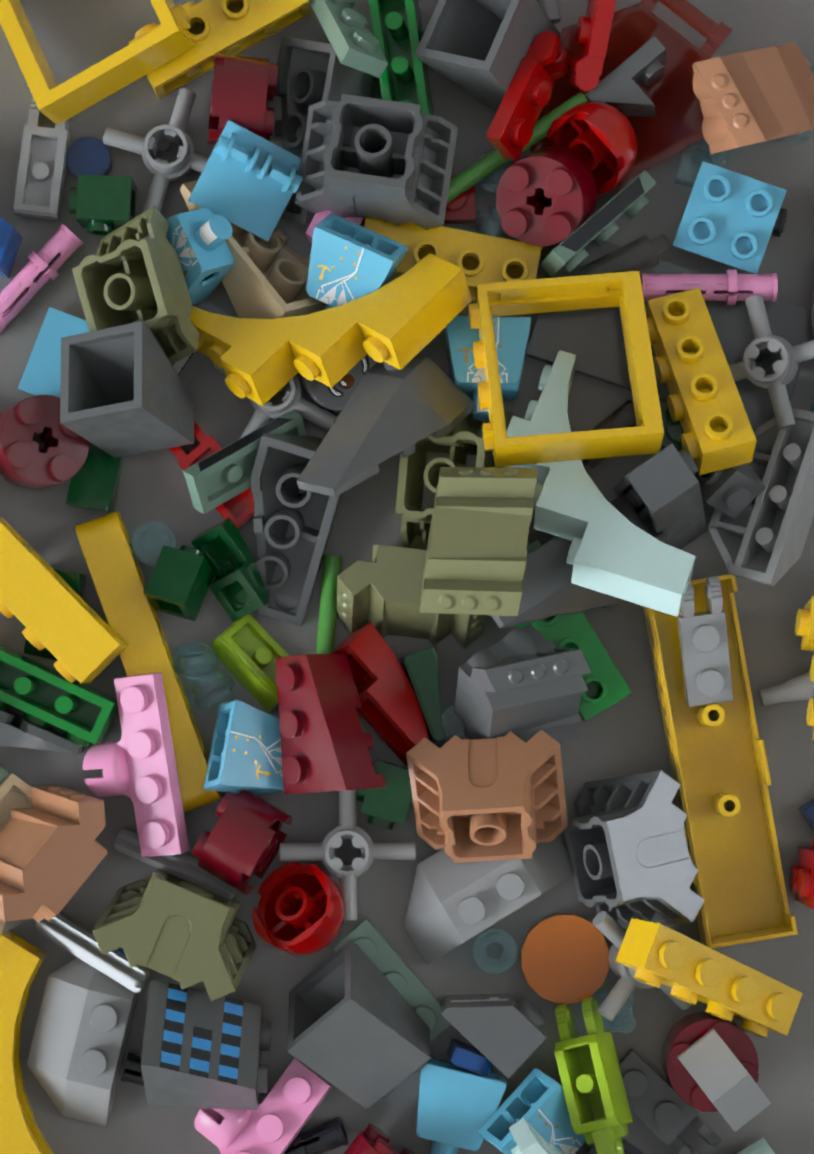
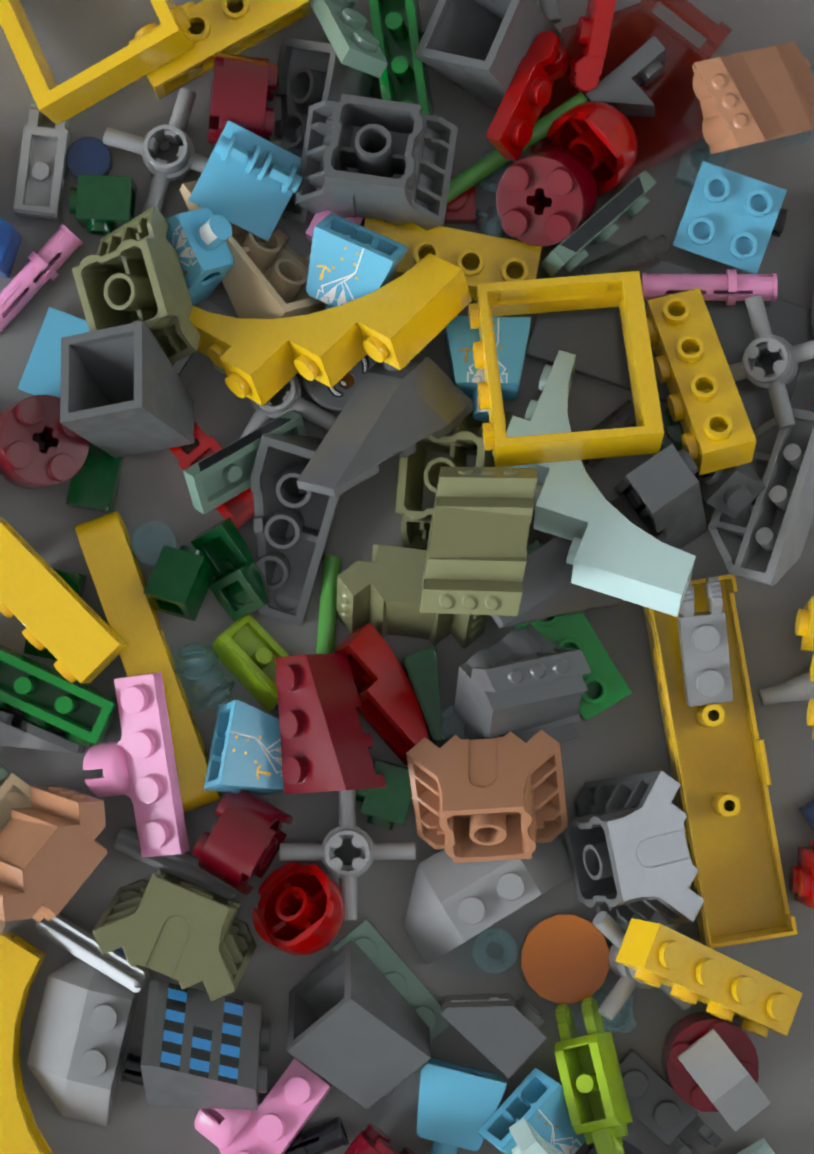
(468, 1057): blue tile -> none

